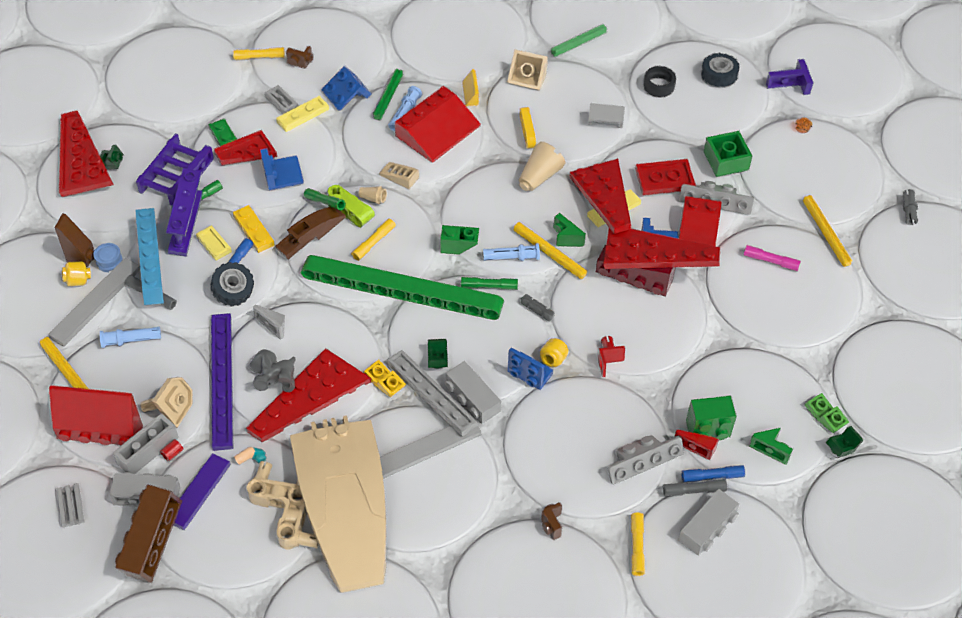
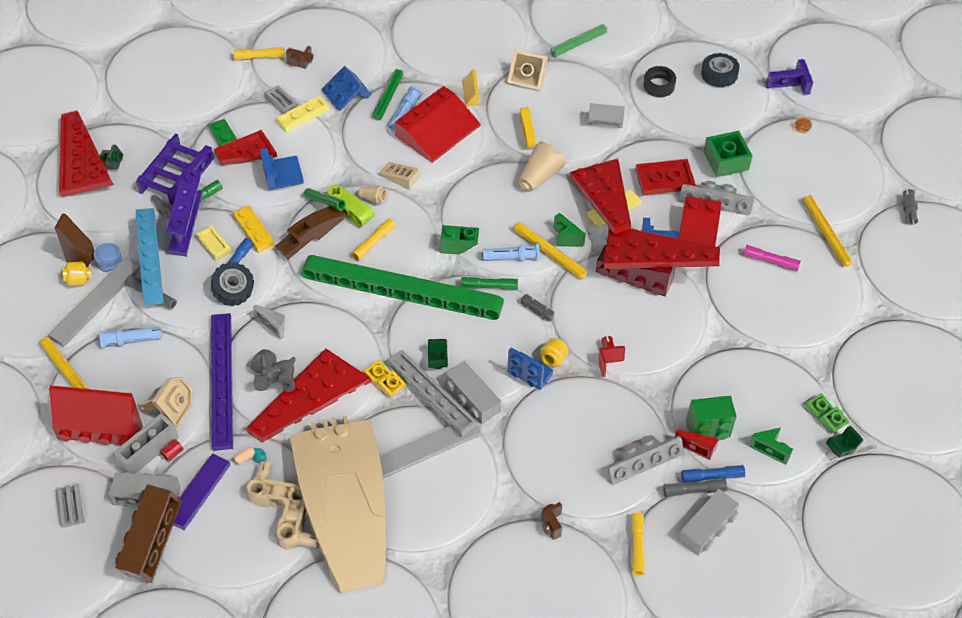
(161, 205): none -> flat silver piece

